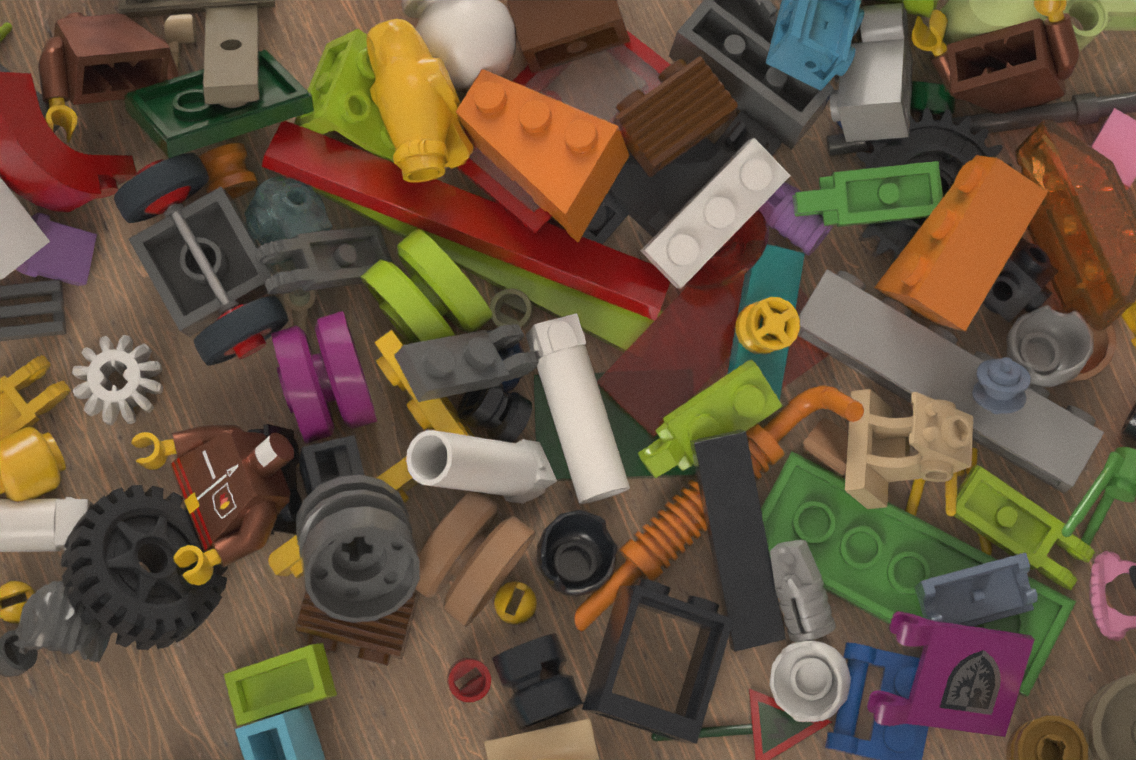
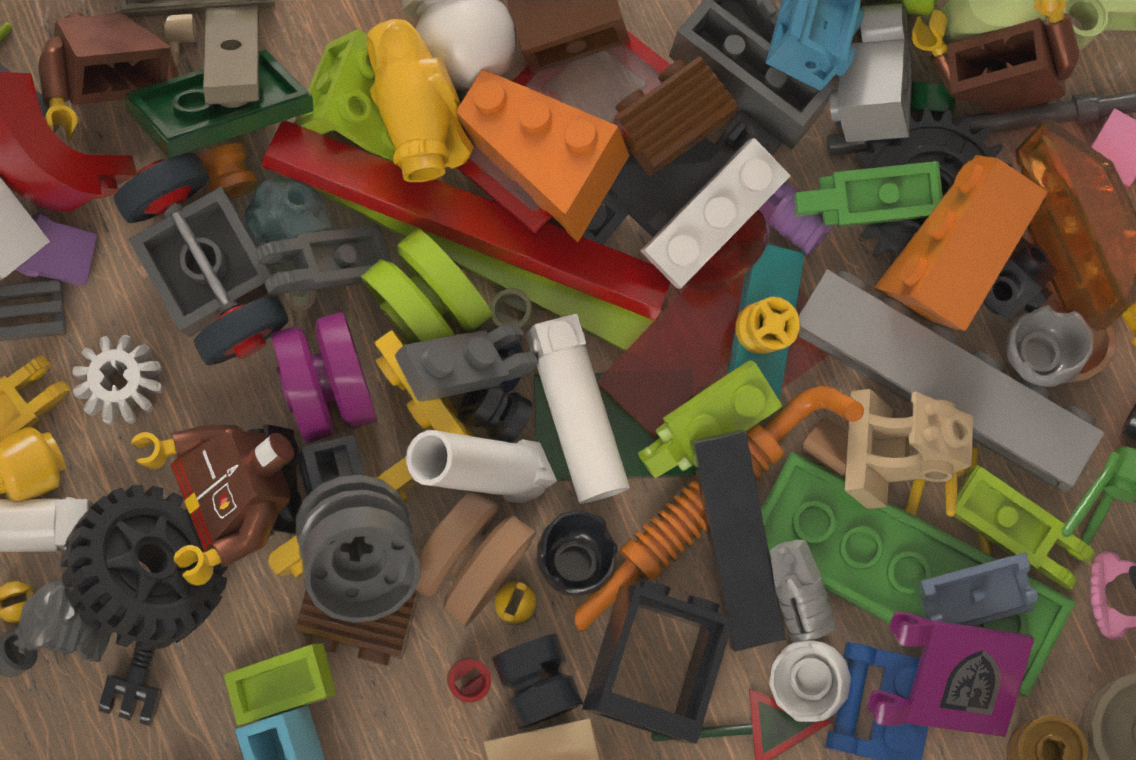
(133, 689): none -> black hinge
(1001, 385): sand blue wheel -> none

